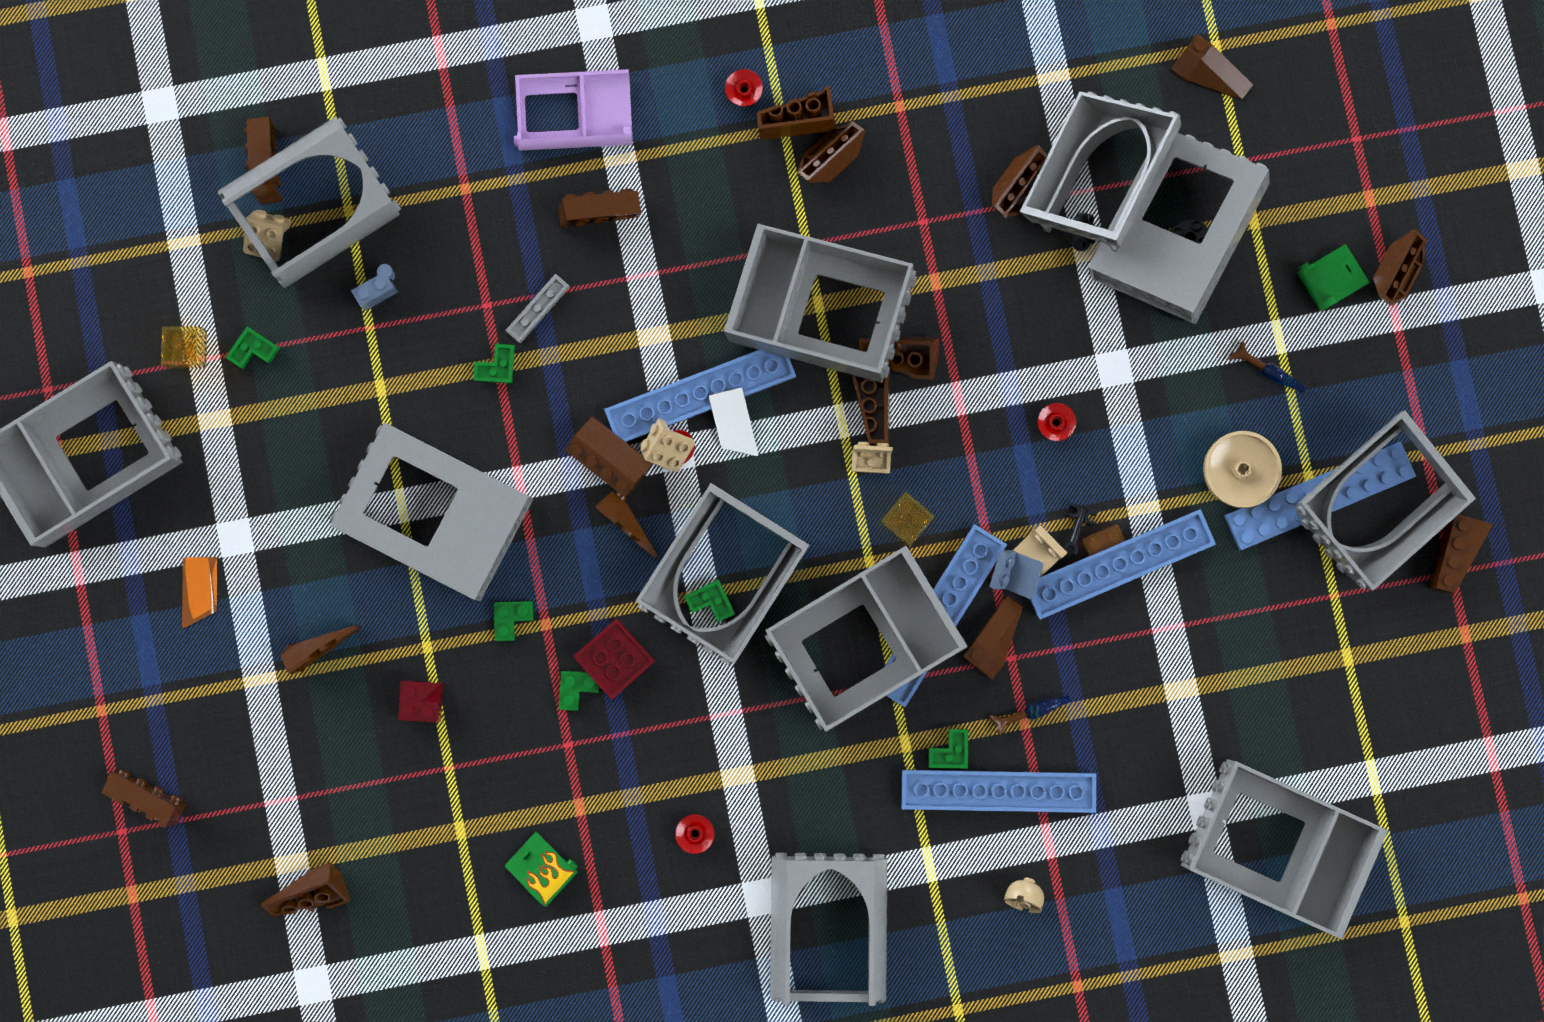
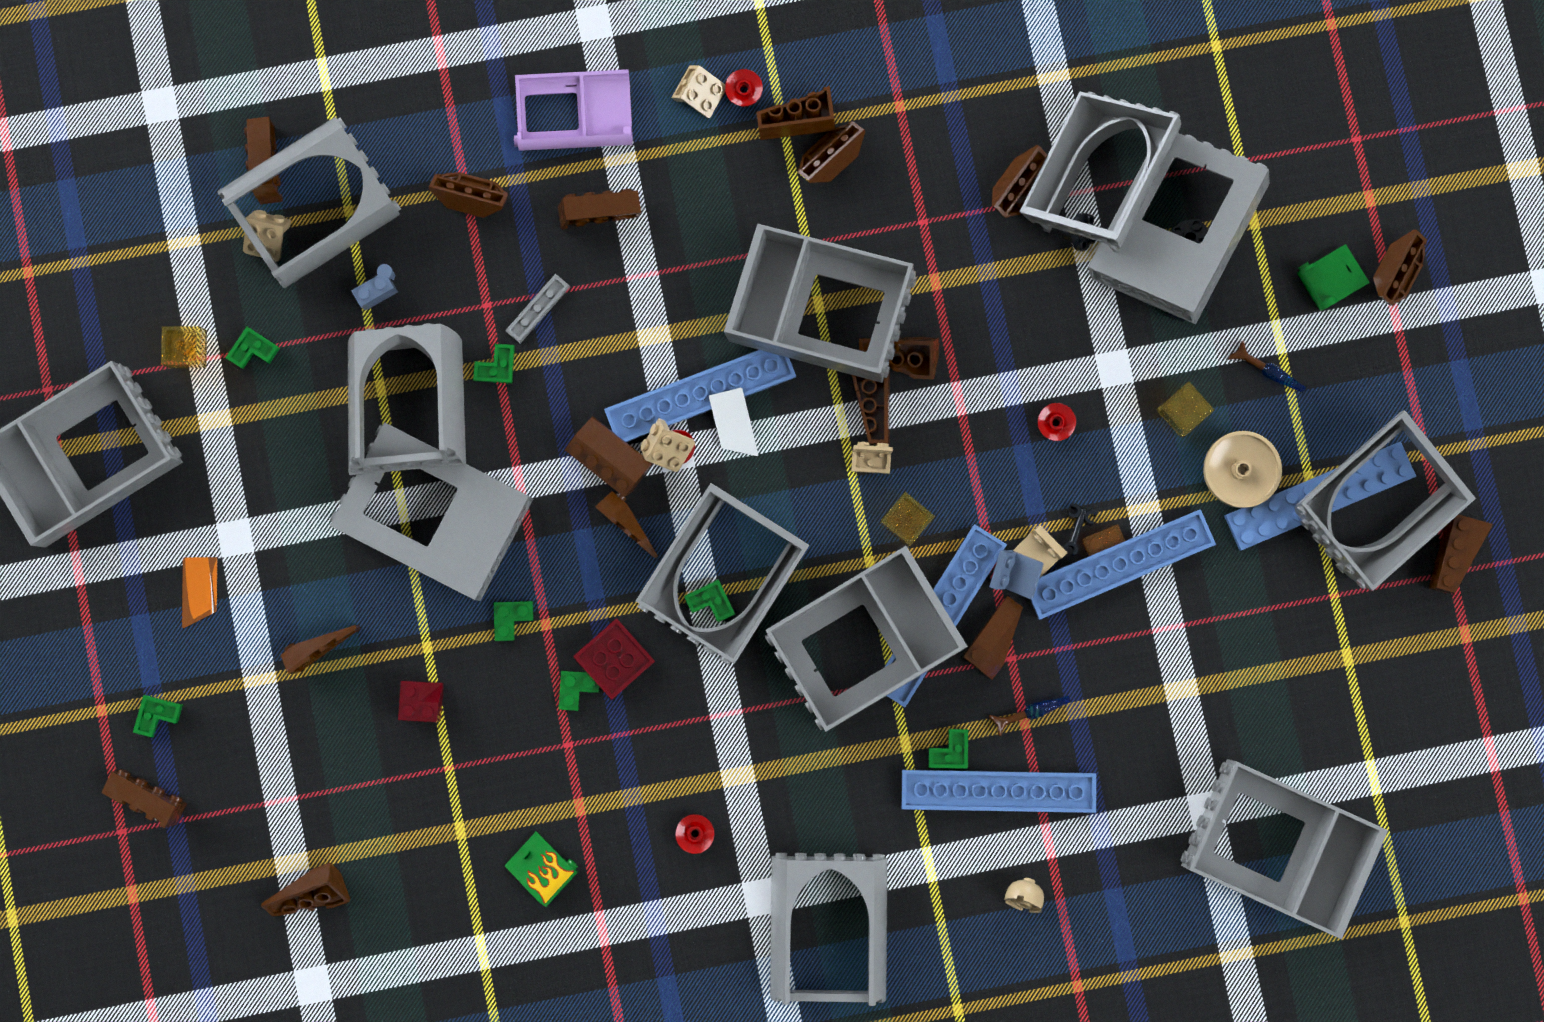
(151, 711): none -> green plate
(445, 351): none -> light grey panel
(468, 193): none -> reddish brown wedge
(699, 90): none -> tan bracket
(1185, 409): none -> clear yellow brick
(1211, 69): reddish brown wedge -> none

